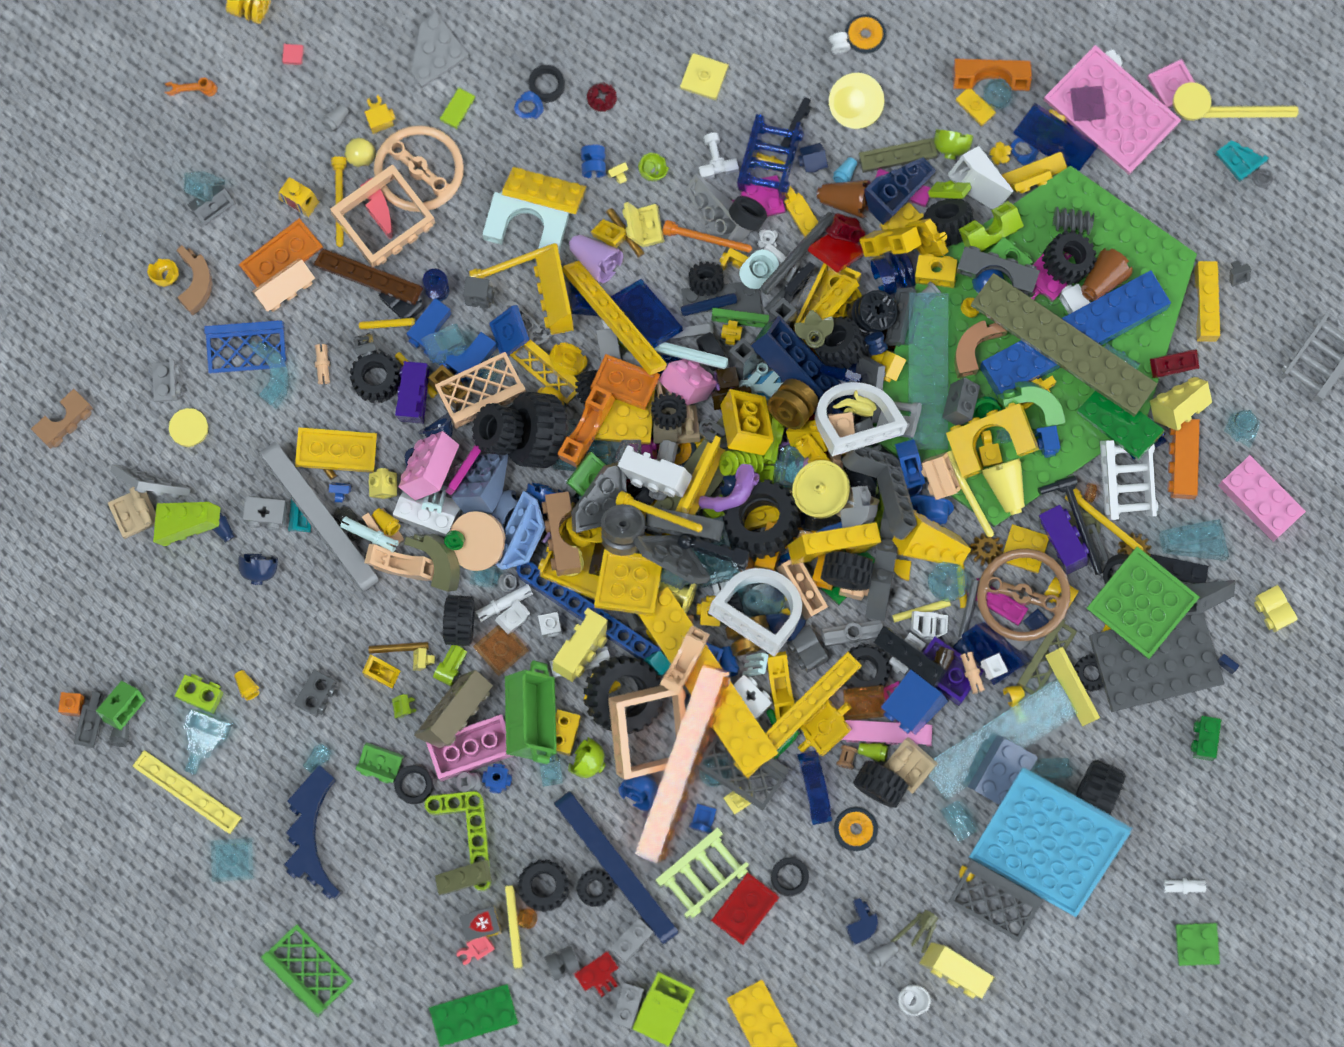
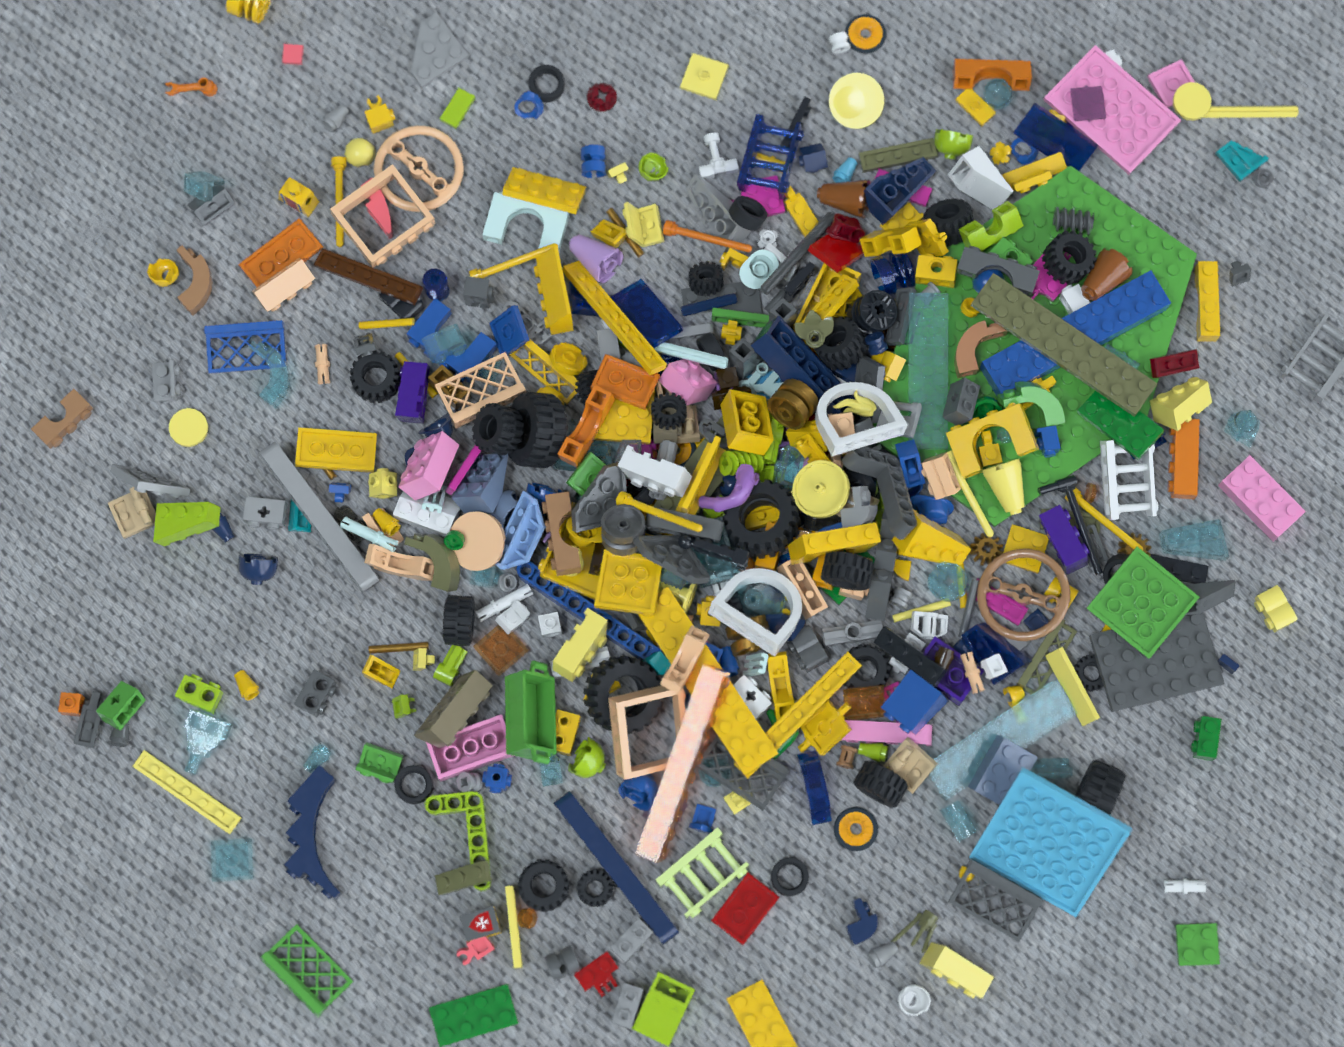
(841, 374): clear blue tile -> none
(949, 190): lime plate -> none

